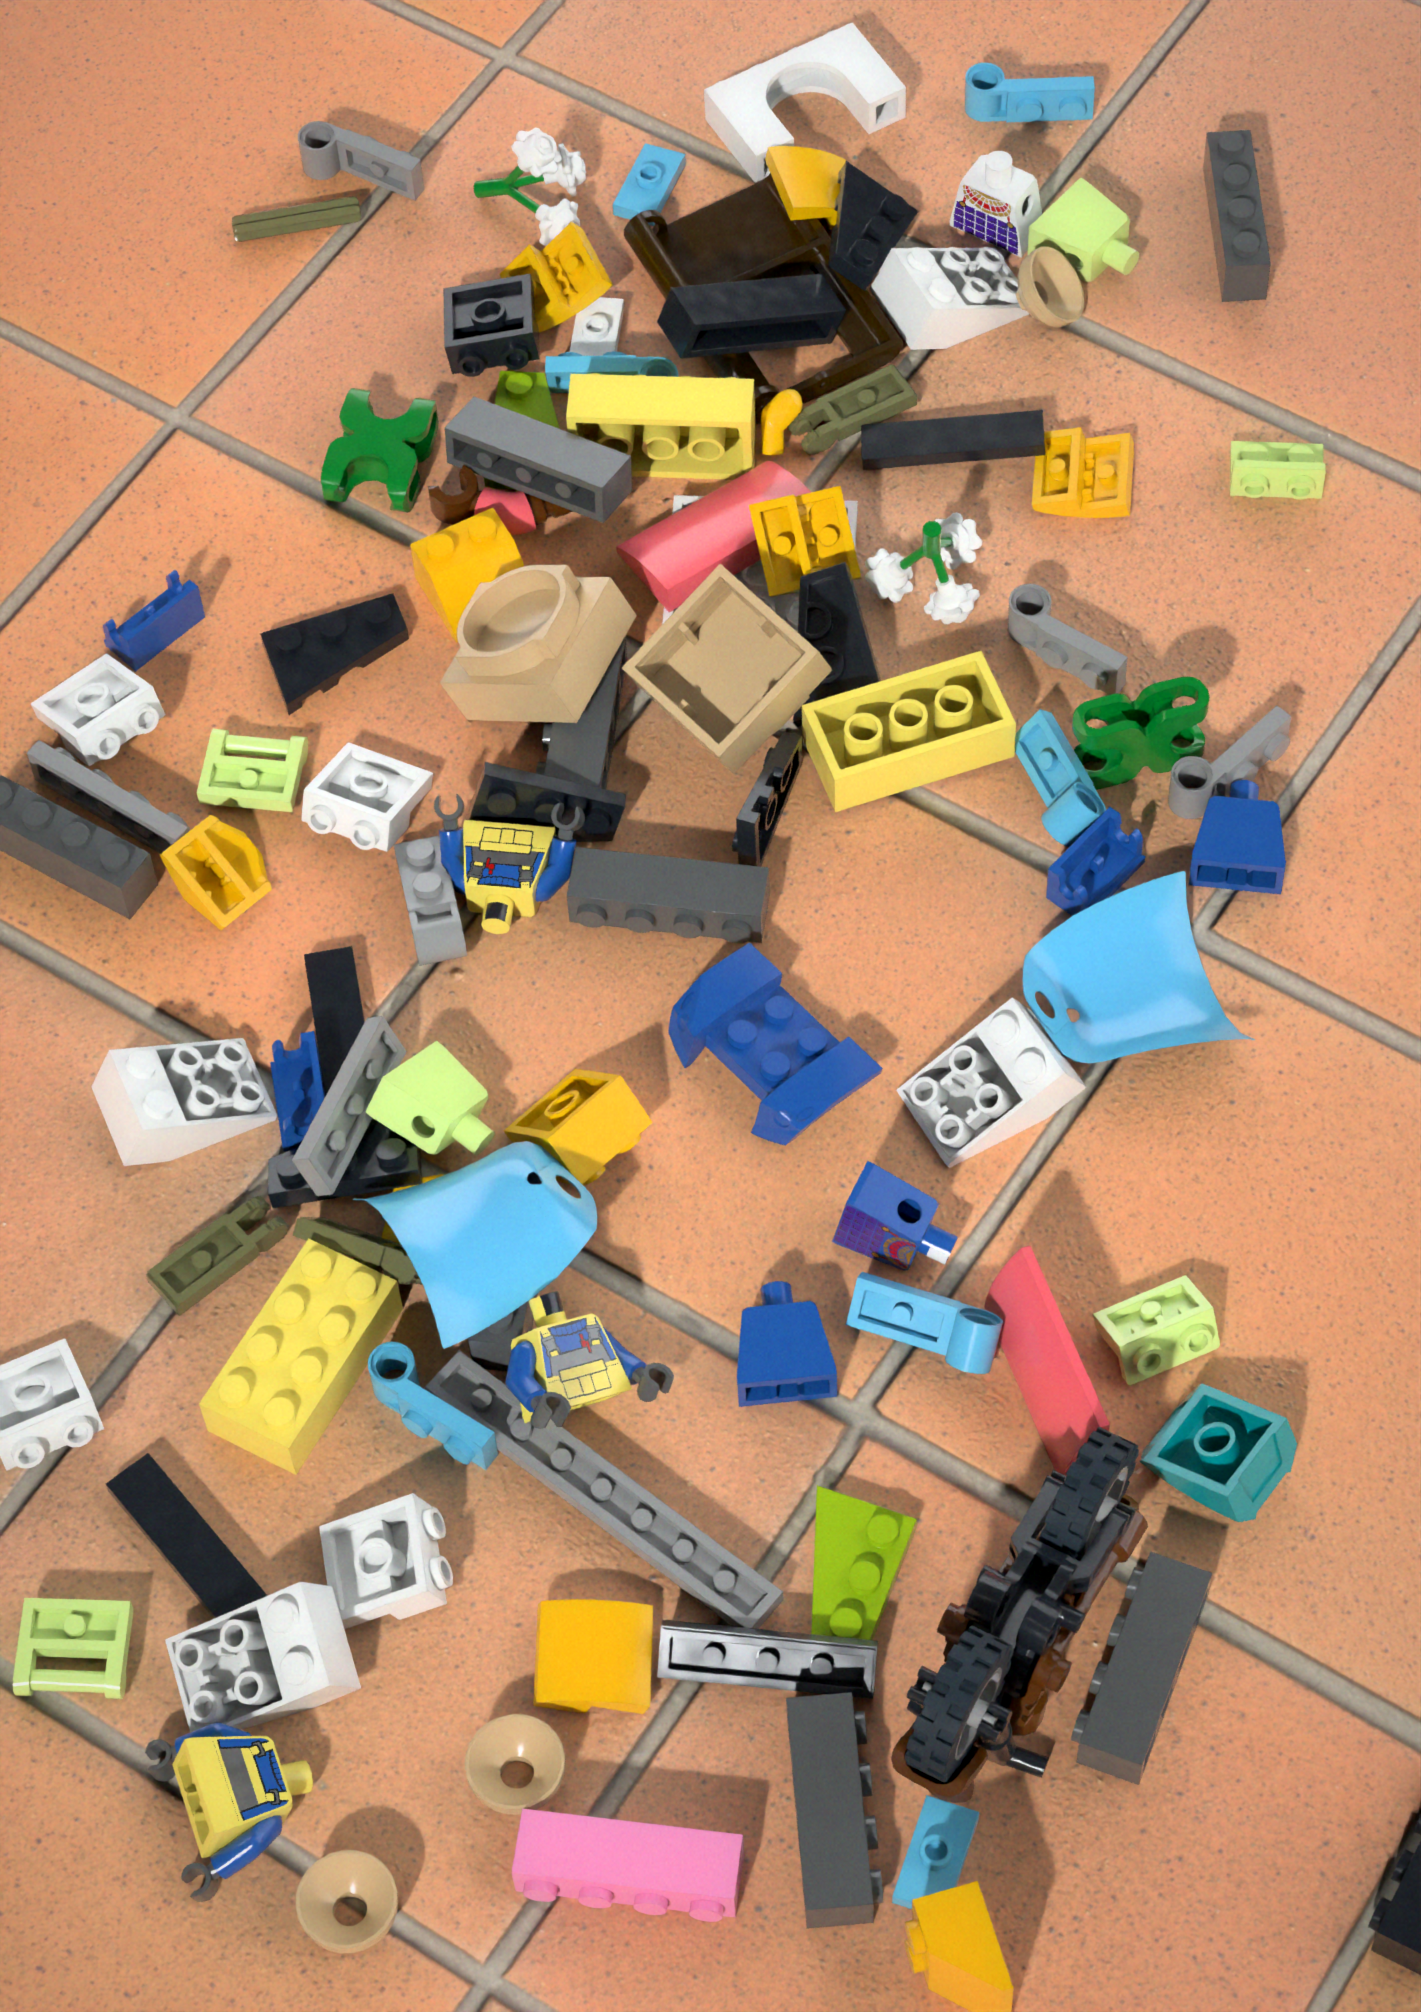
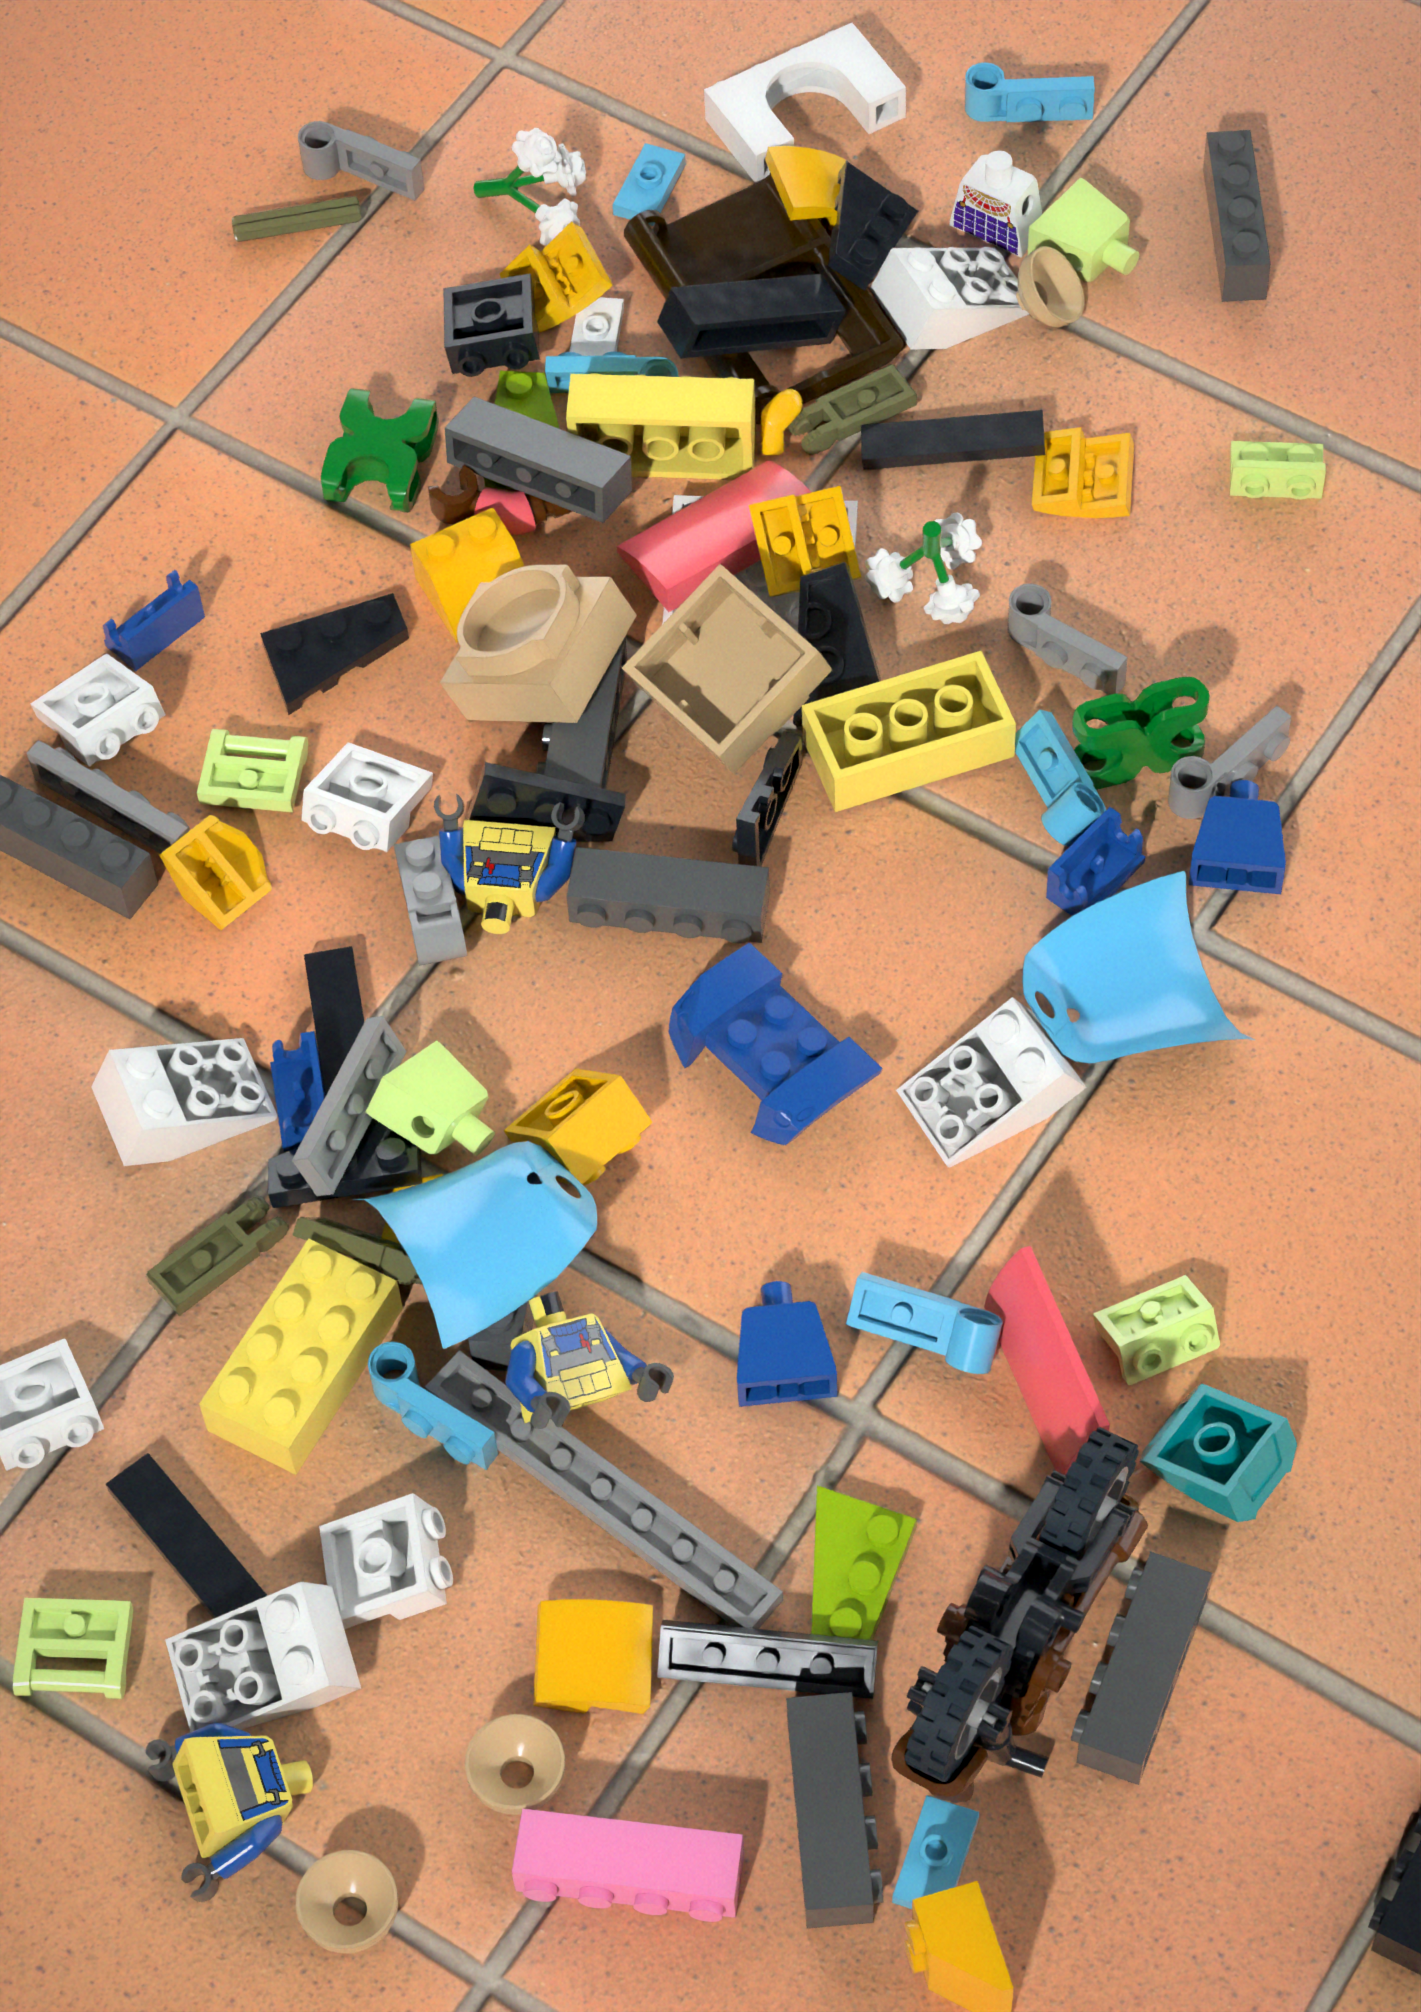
(891, 1221): blue torso -> none

